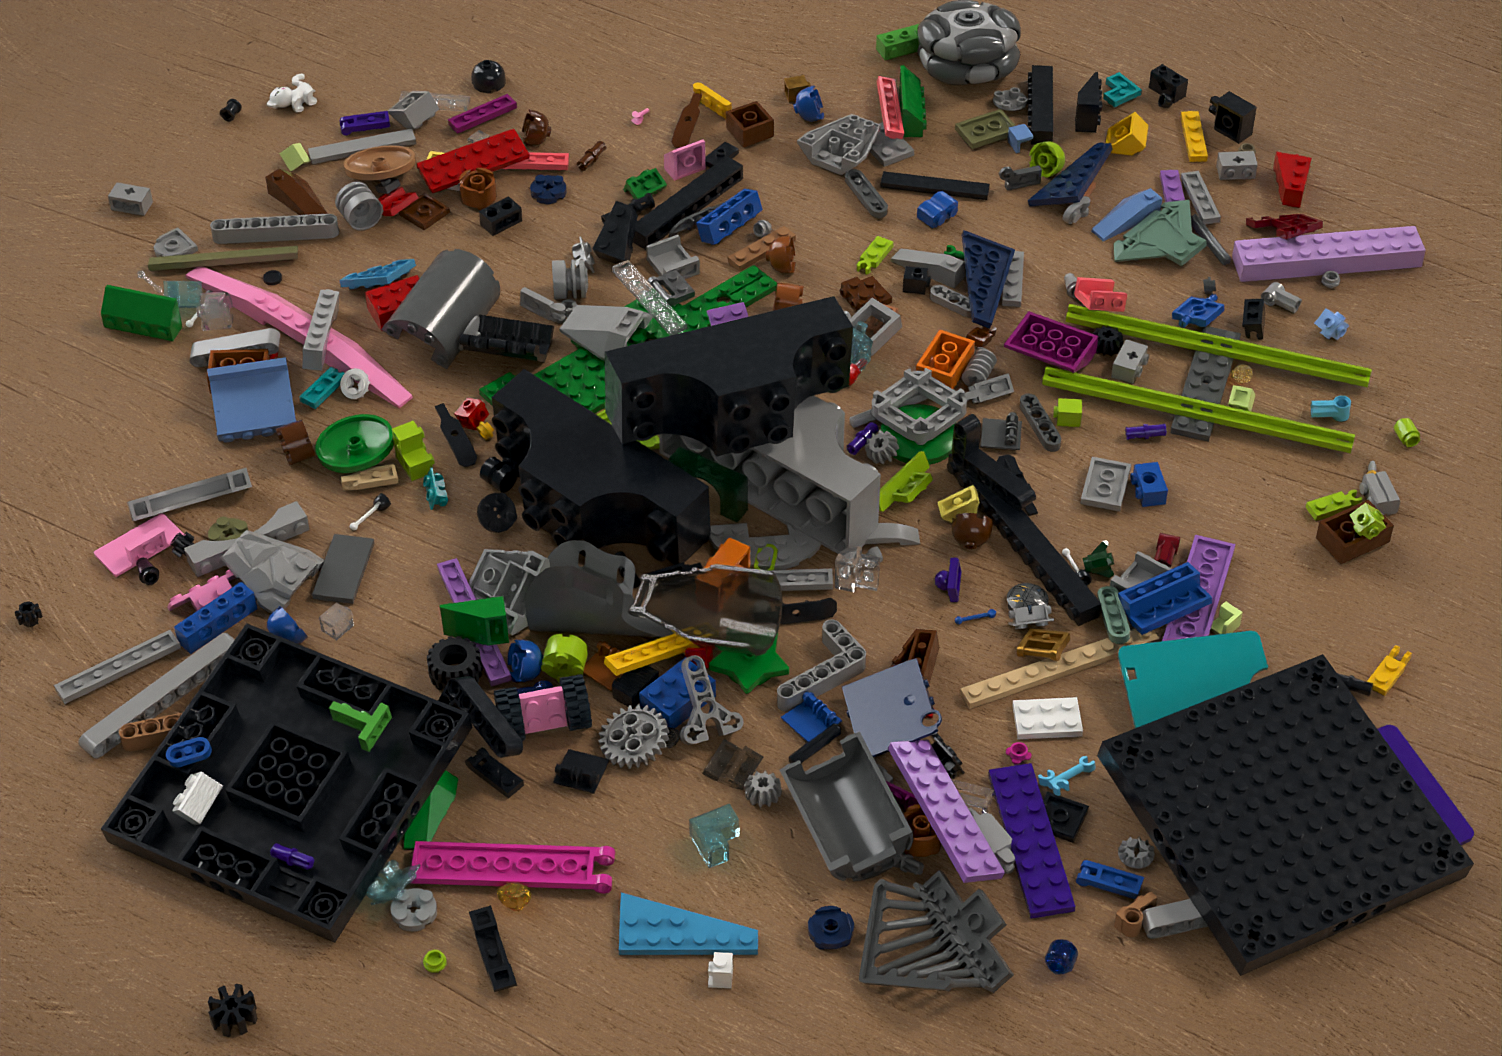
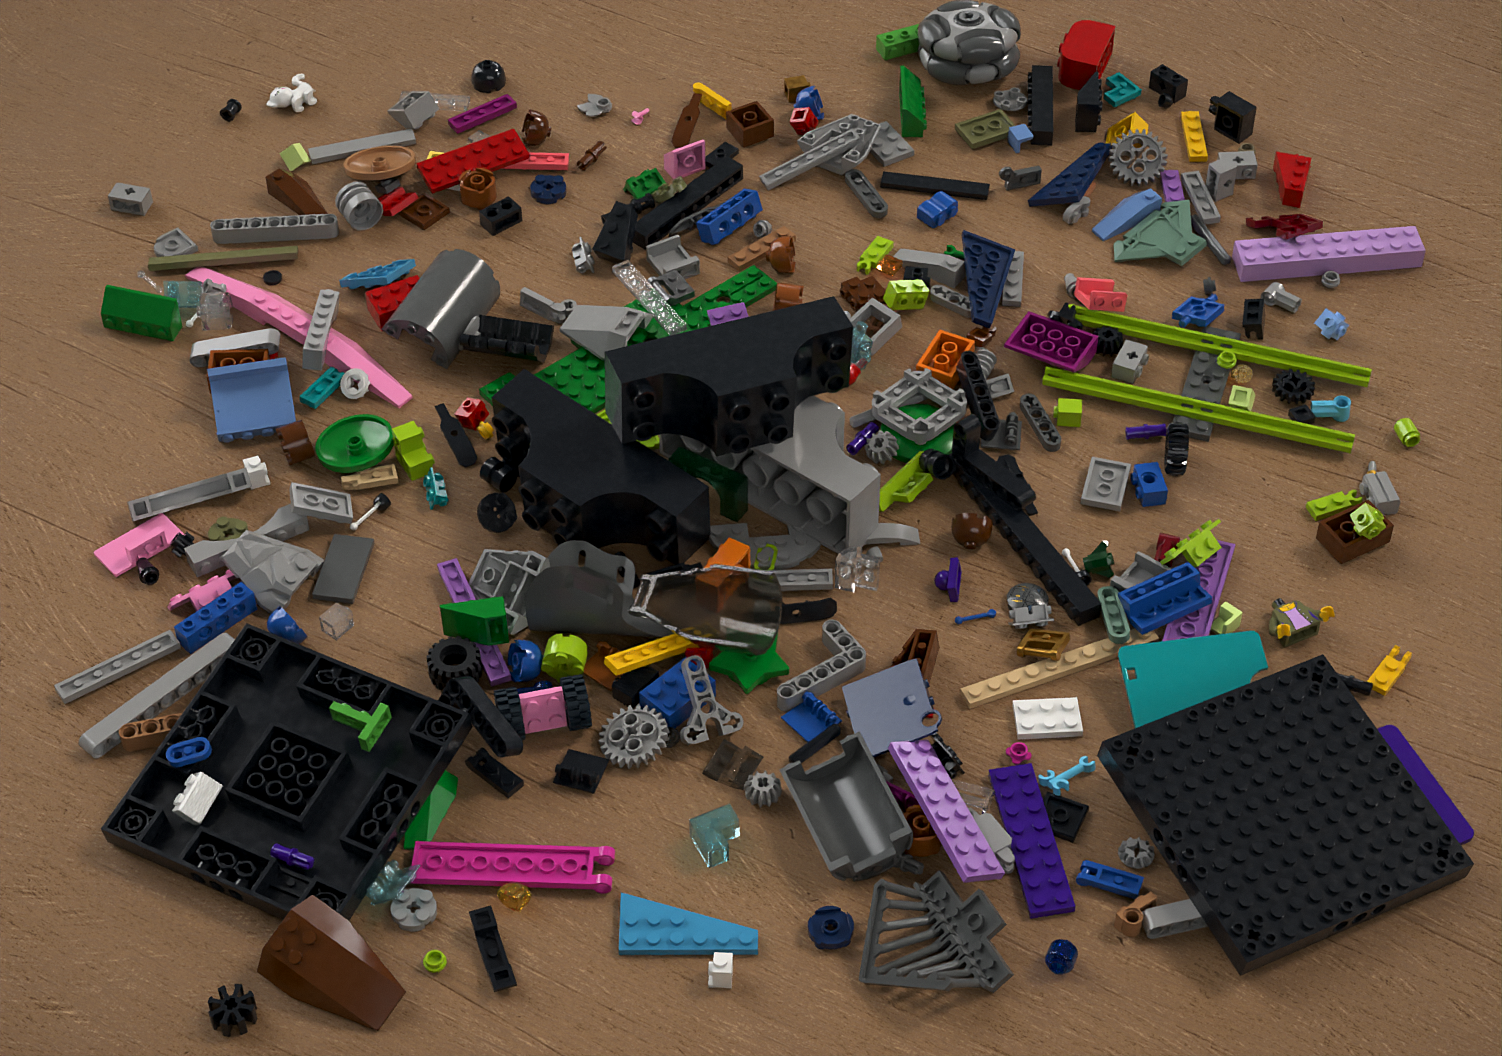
(28, 614): black gear -> none
(209, 286): none -> light grey bush
(257, 472): none -> white brick
(321, 503): none -> light grey plate
(329, 965): none -> reddish brown wedge
(364, 122): dark purple plate -> none
(569, 279): light grey wheel -> none
(595, 105): none -> light grey plate
(667, 191): none -> olive plate
(803, 120): none -> red brick
(810, 159): none -> light grey tile
(889, 265): none -> clear orange plate
(890, 108): coral plate -> none
(906, 294): none -> lime brick
(937, 463): none -> black wheel
(961, 502): light yellow slope -> none
(978, 394): none -> black beam
(1049, 158): lime cylinder -> none
(1066, 316): none -> black plate
(1084, 52): none -> red brick
(1125, 148): none -> light grey gear
(1176, 448): none -> black gear
(1199, 546): none -> lime bracket
(1221, 178): none -> light grey brick
(1226, 359): none -> lime plate
(1293, 386): none -> black gear
(1296, 621): none -> torso
(1302, 414): none -> black plate

